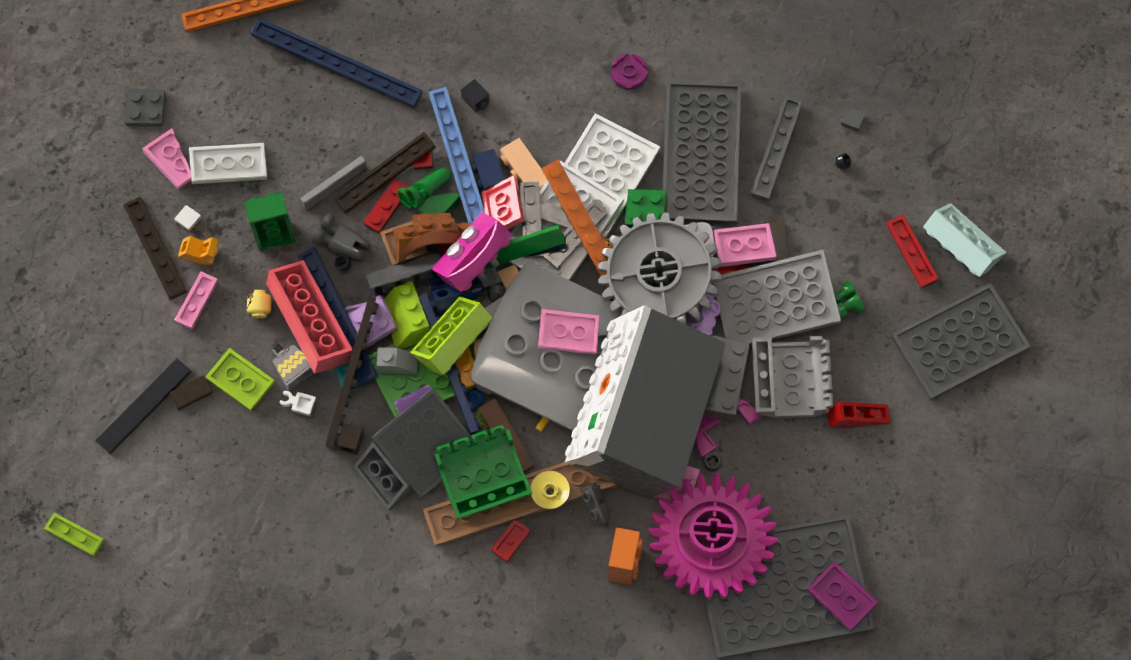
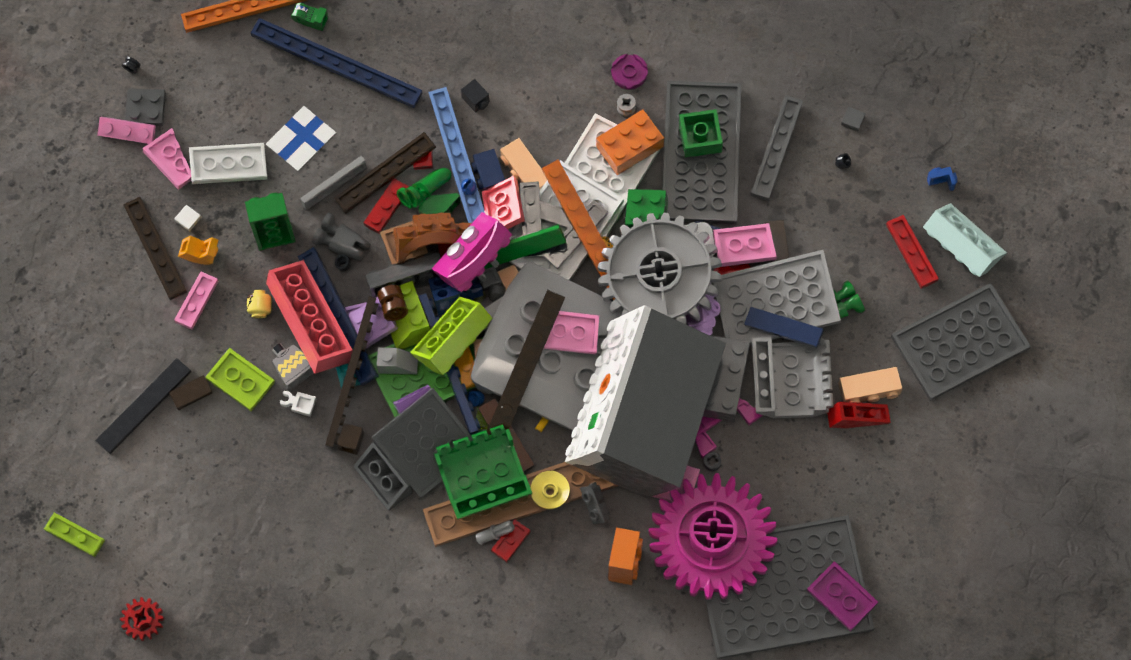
(126, 130): none -> bright pink plate
(131, 65): none -> black bush
(139, 627): none -> red gear
(300, 138): none -> sticker
(310, 16): none -> green leg
(392, 302): none -> reddish brown wheel
(471, 188): none -> blue hinge
(494, 532): none -> light grey axle
(527, 360): none -> dark brown plate
(626, 109): none -> light grey wheel
(630, 142): none -> orange brick
(700, 133): none -> green brick
(783, 327): none -> dark blue tile
(871, 386): none -> light nougat brick
(940, 175): none -> blue bracket

